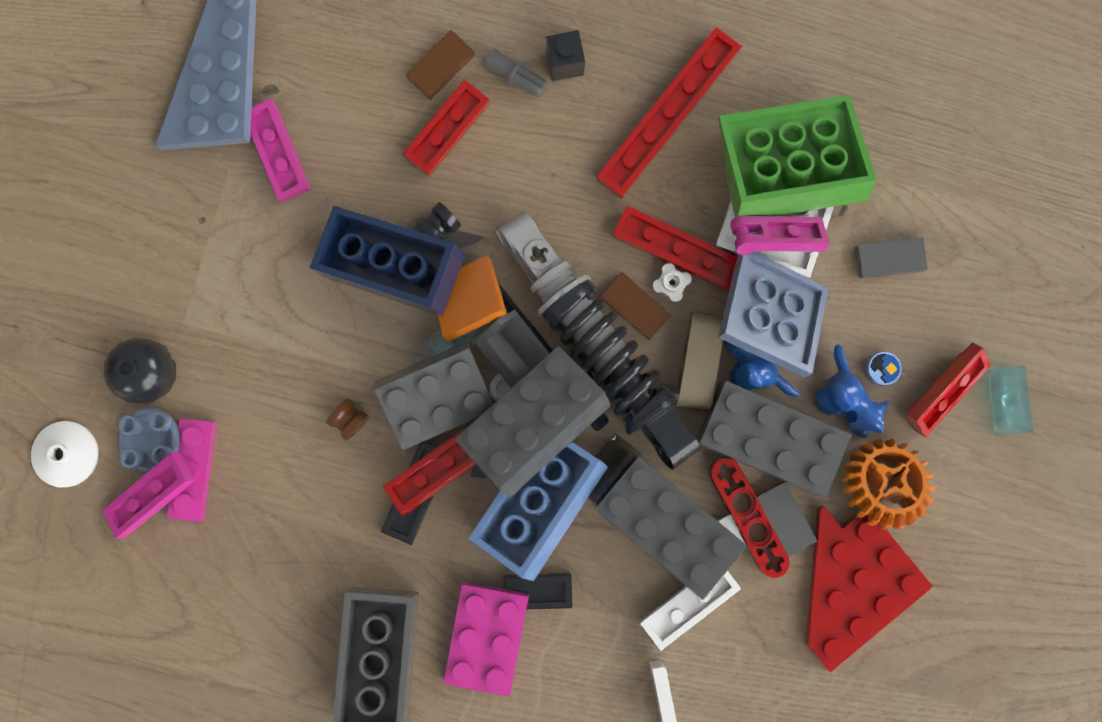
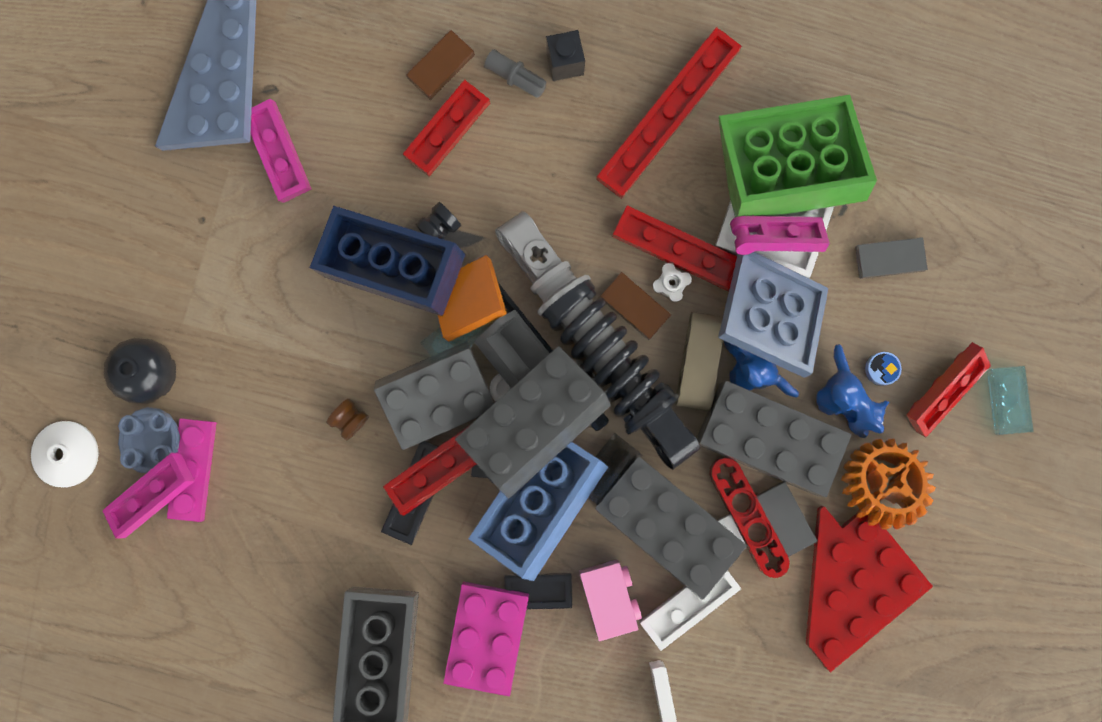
(609, 599): none -> bright pink brick

